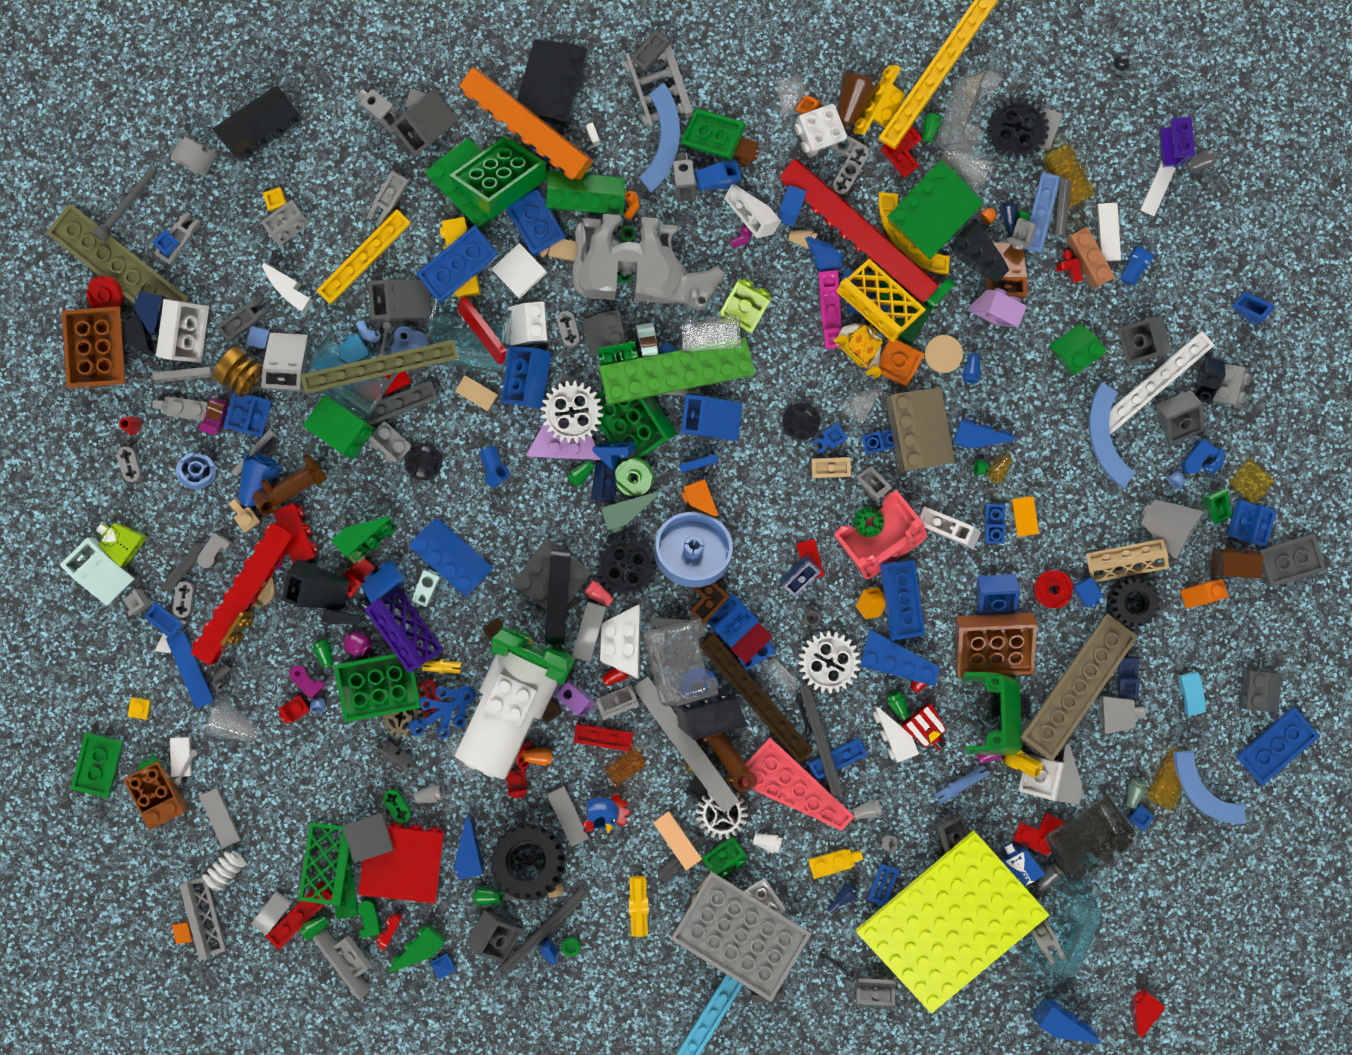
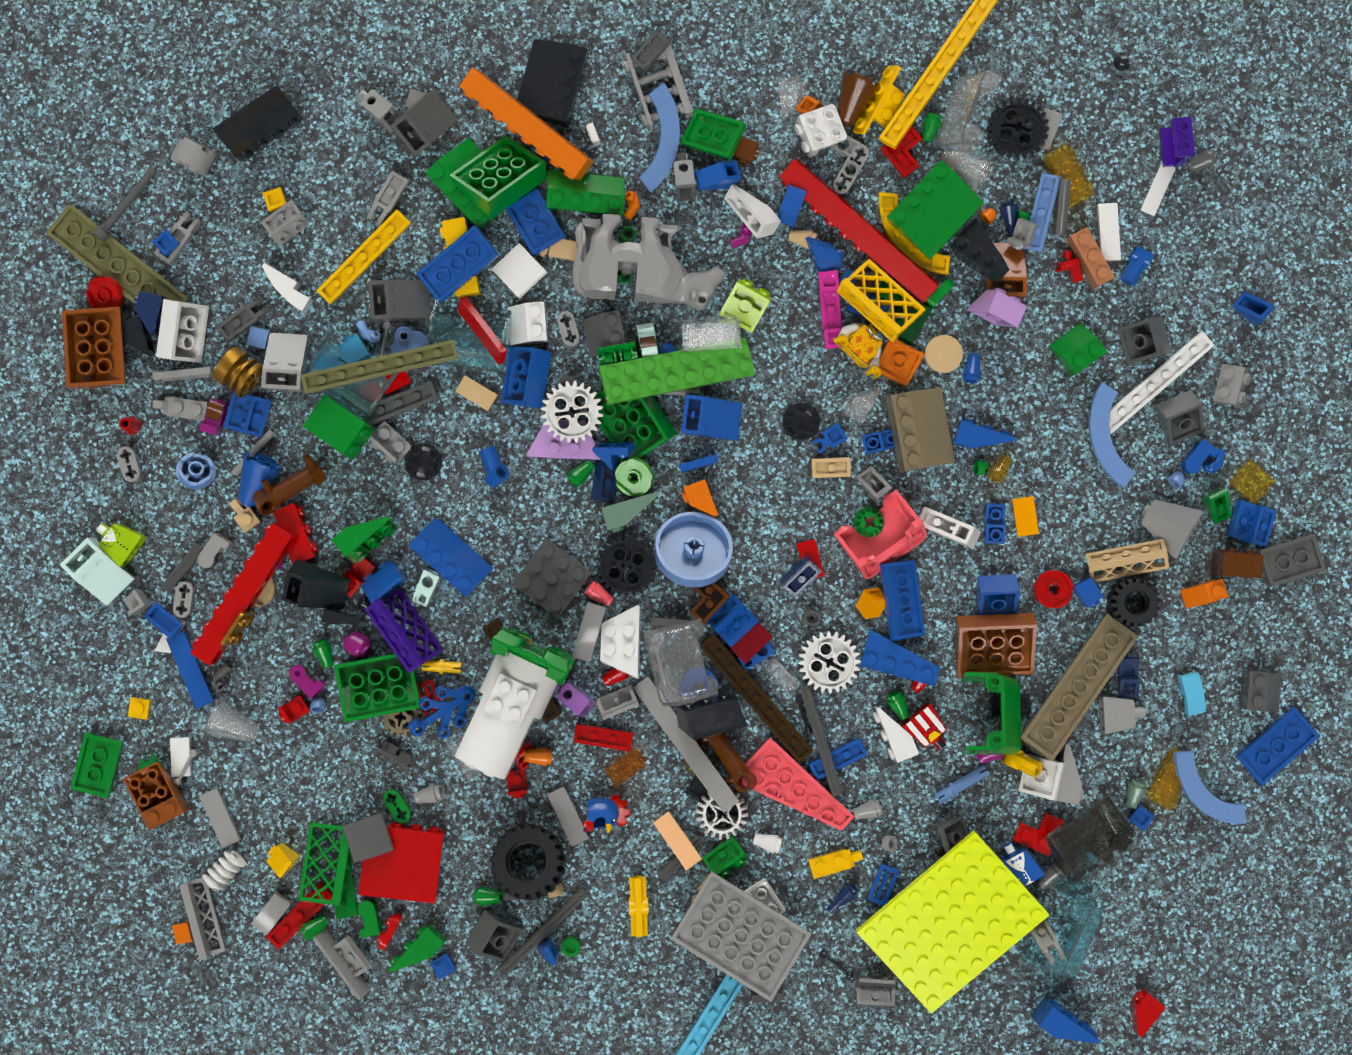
(282, 859): none -> yellow slope
(468, 856): blue slope -> none
(557, 596): black beam -> none
(1209, 379): black slope -> none

